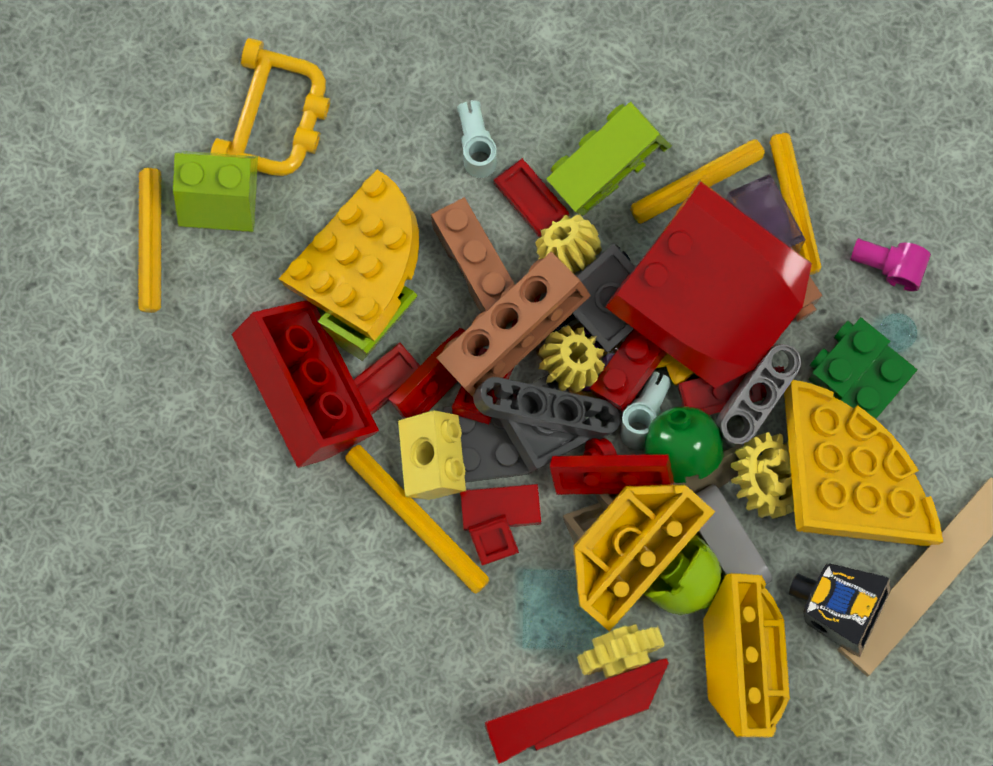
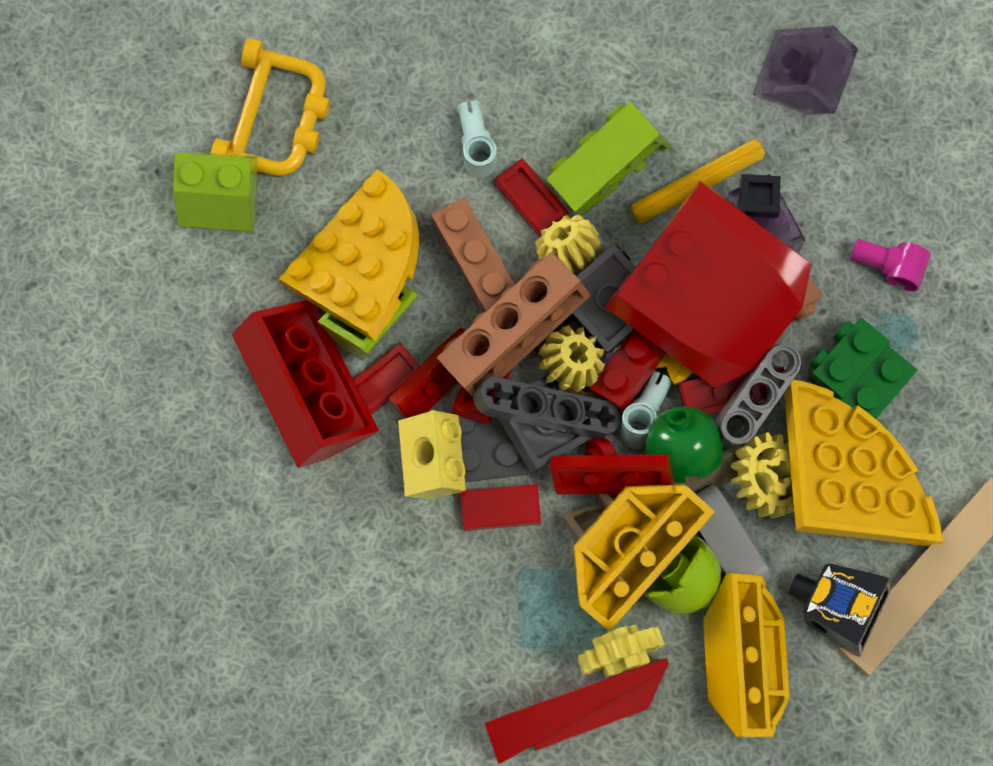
(149, 240): yellow axle -> none
(417, 519): yellow axle -> none
(493, 539): red tile -> none
(759, 195): none -> black plate
(793, 194): yellow axle -> none
(807, 69): none -> clear purple slope

